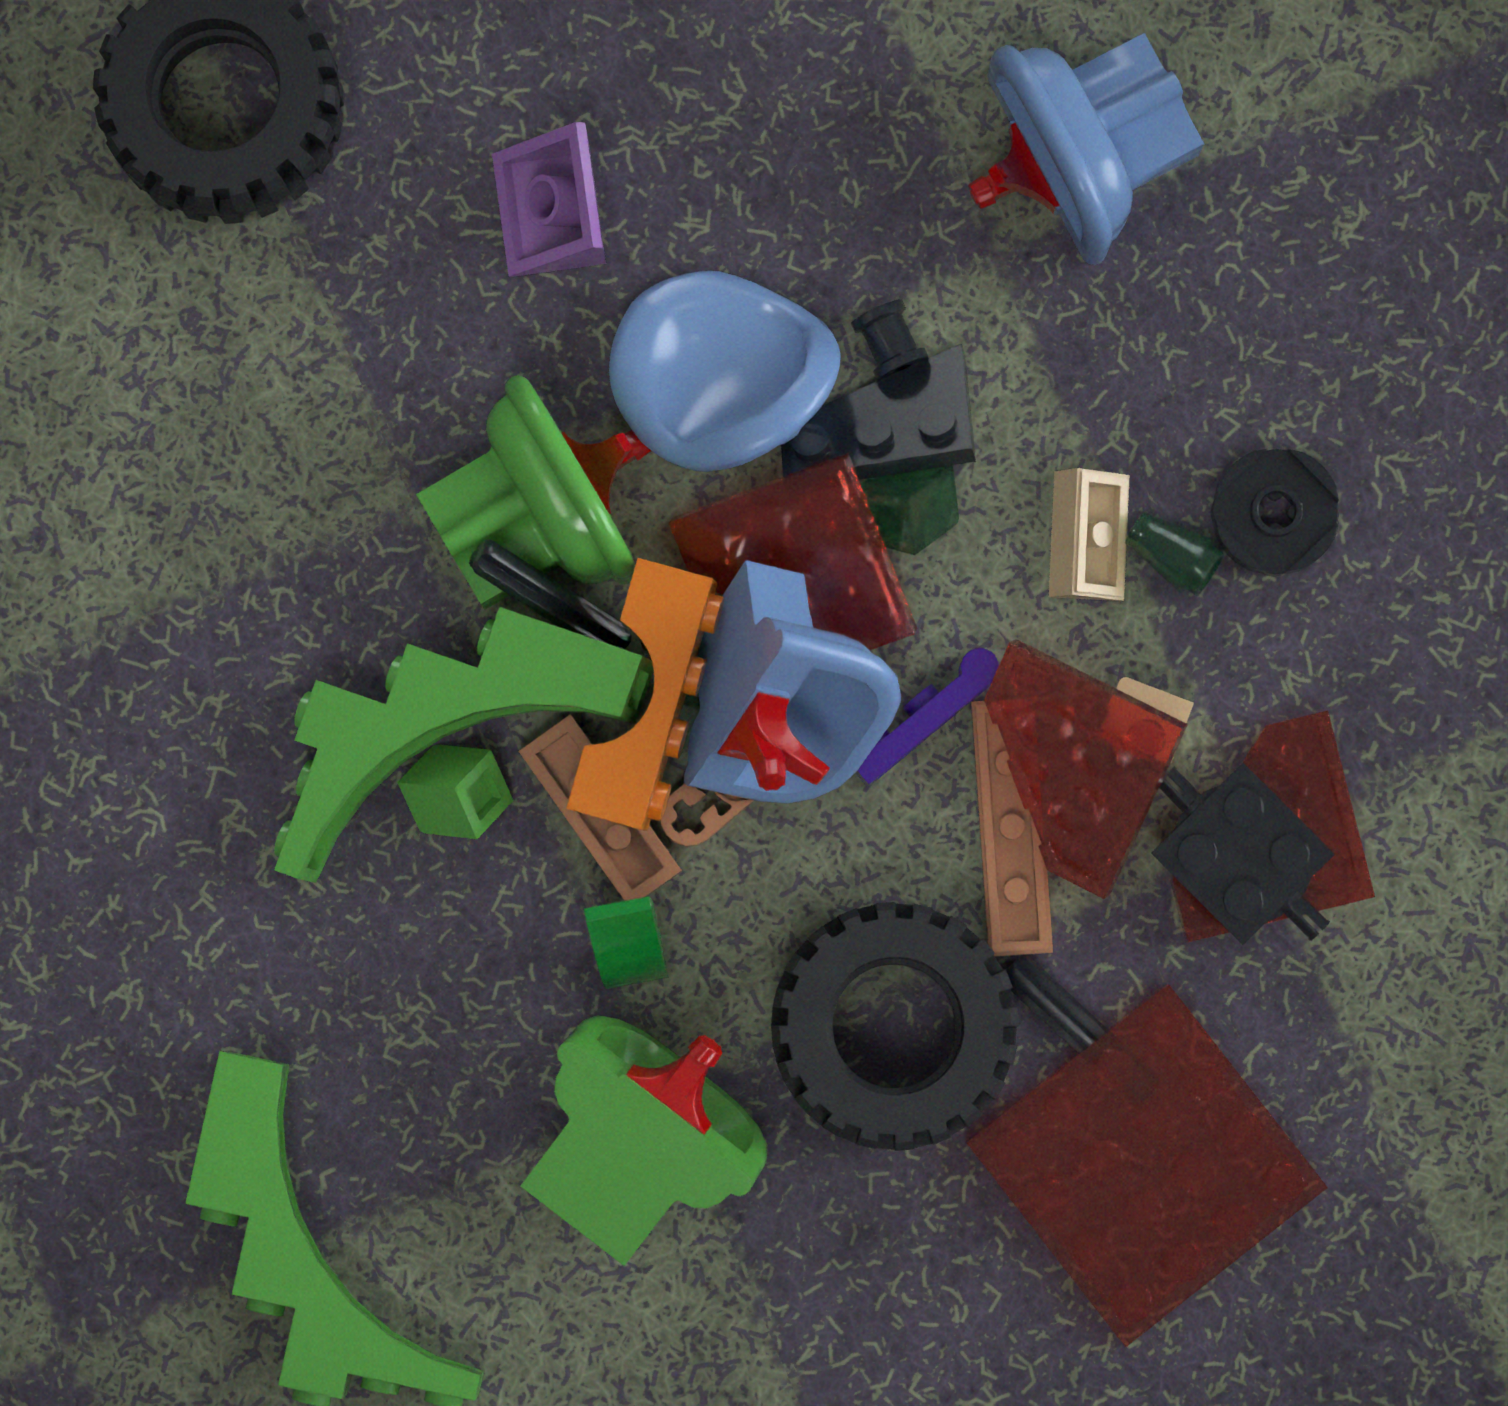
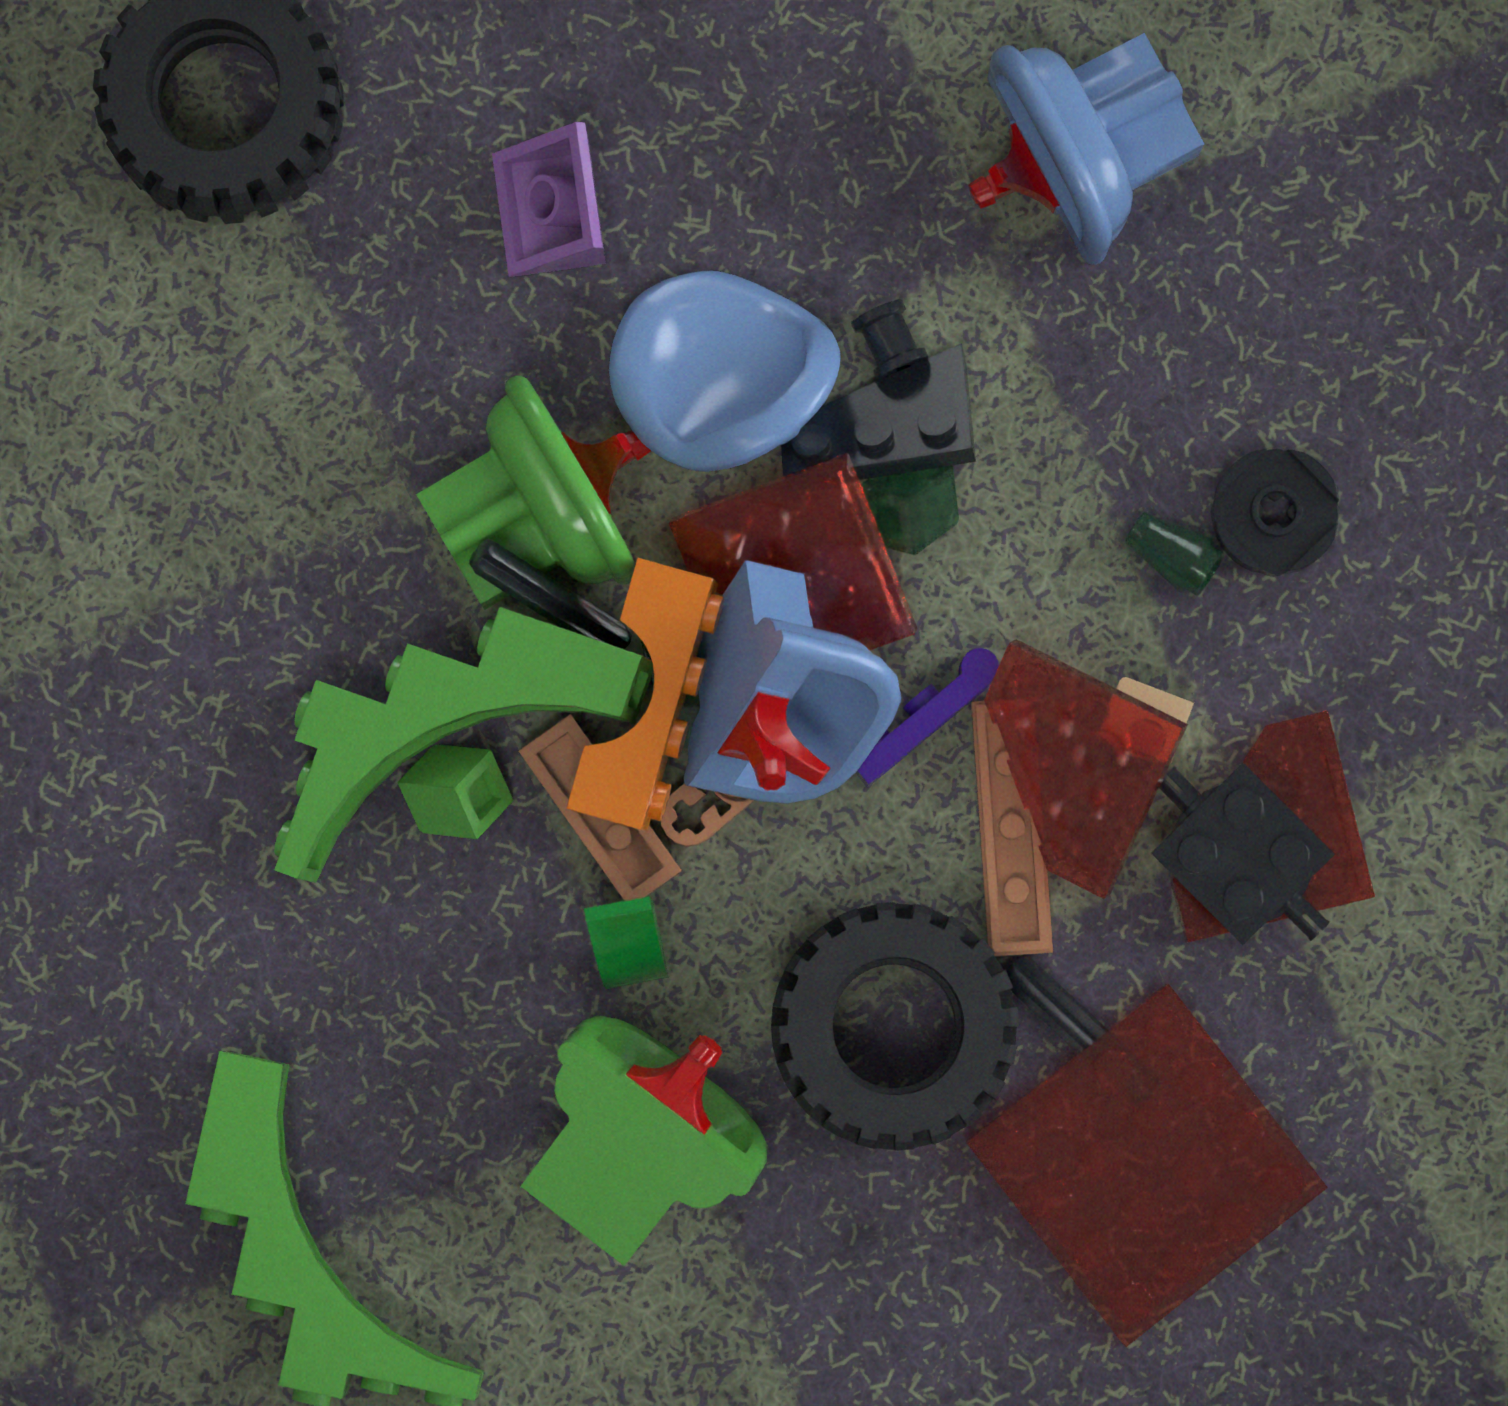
(1089, 535): tan slope -> none

